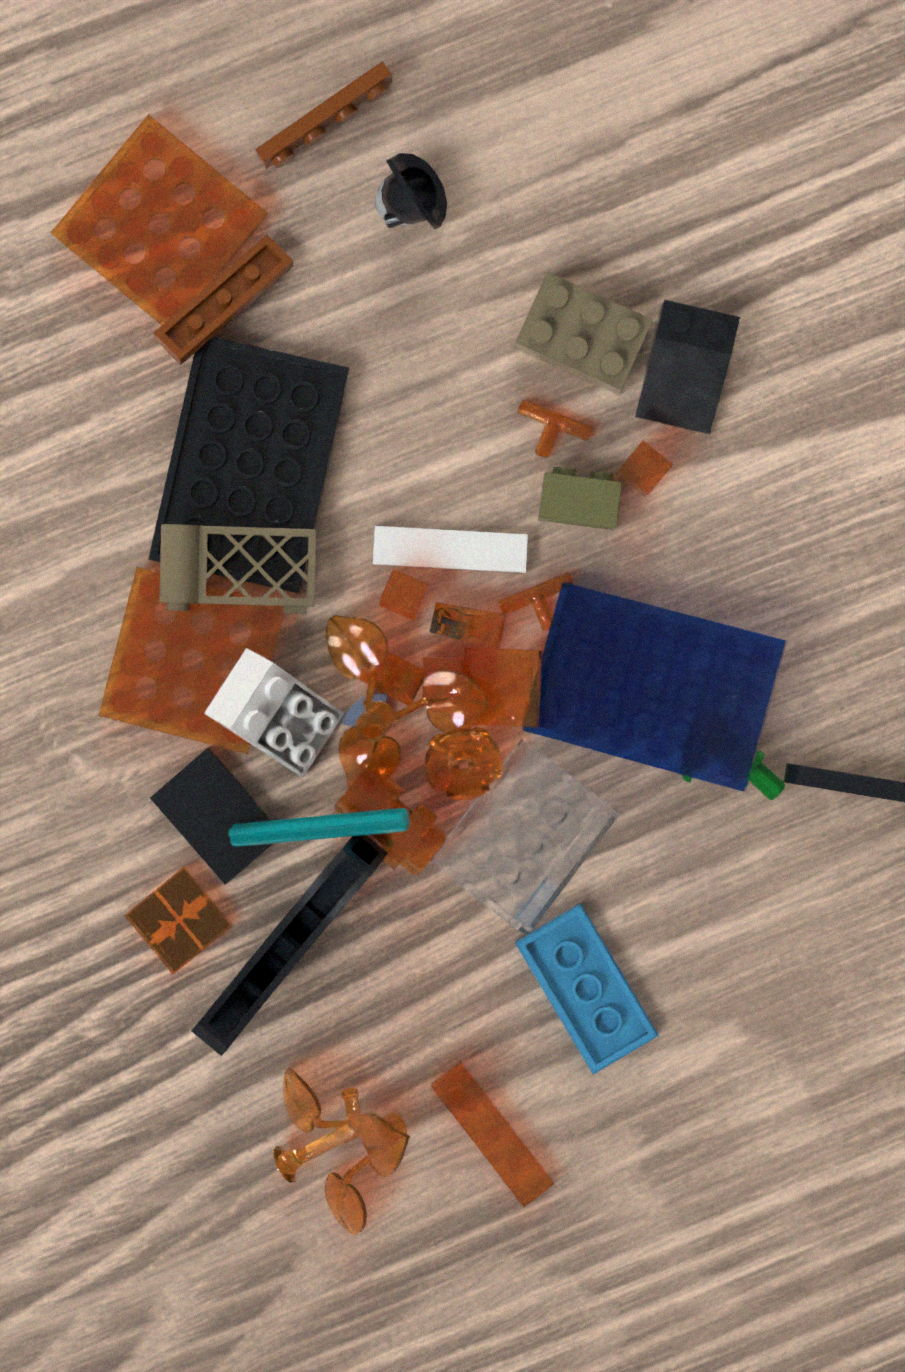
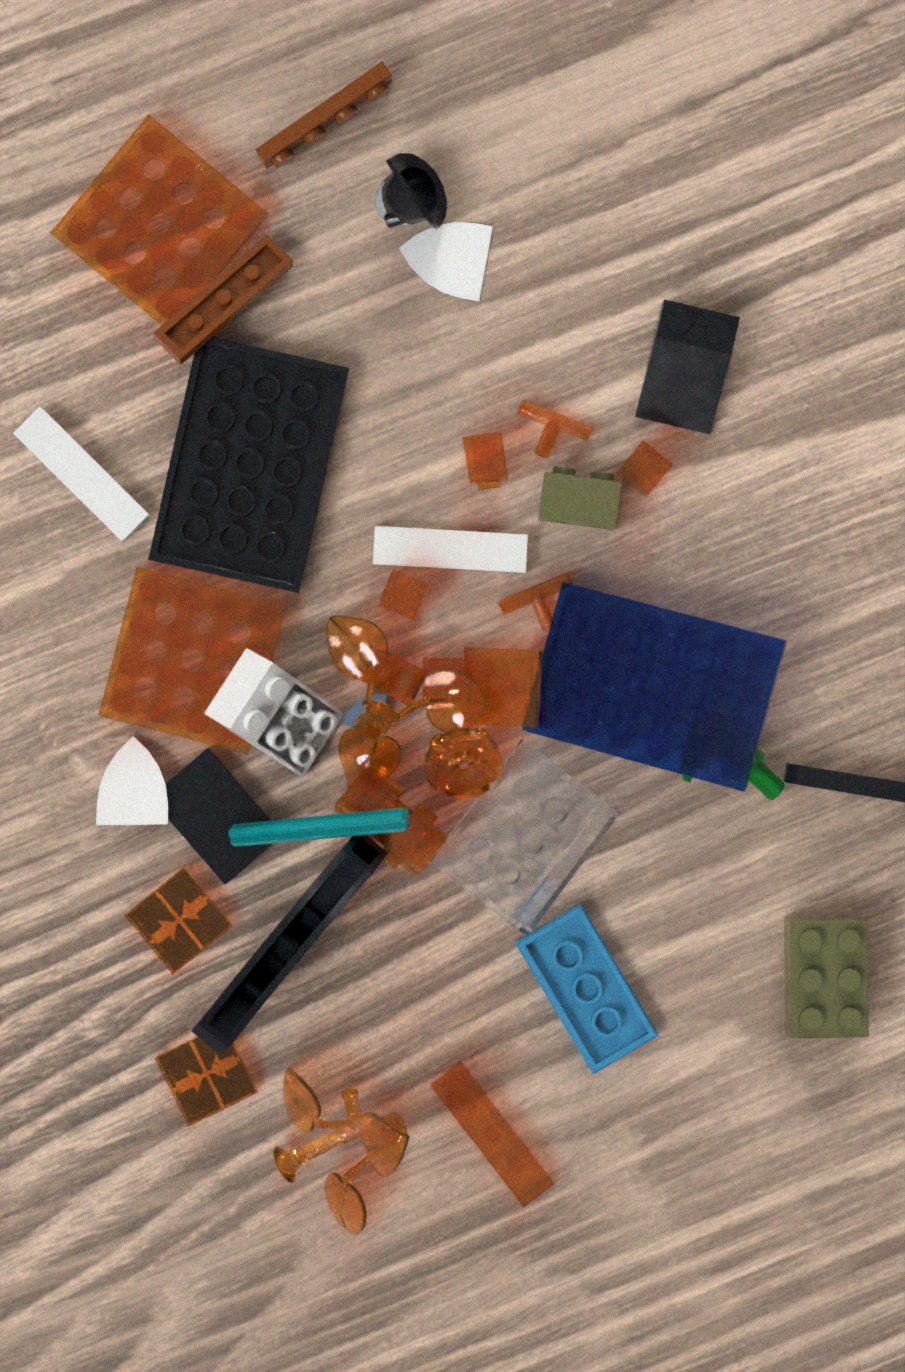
(81, 474): none -> white tile
(132, 789): none -> white sticker
(185, 567): dark tan piece -> none
(205, 1080): none -> clear orange tile
(451, 257): none -> white sticker
(468, 624): clear orange leg -> none
(485, 460): none -> clear orange brick
(583, 333): dark tan brick -> none
(826, 977): none -> olive brick

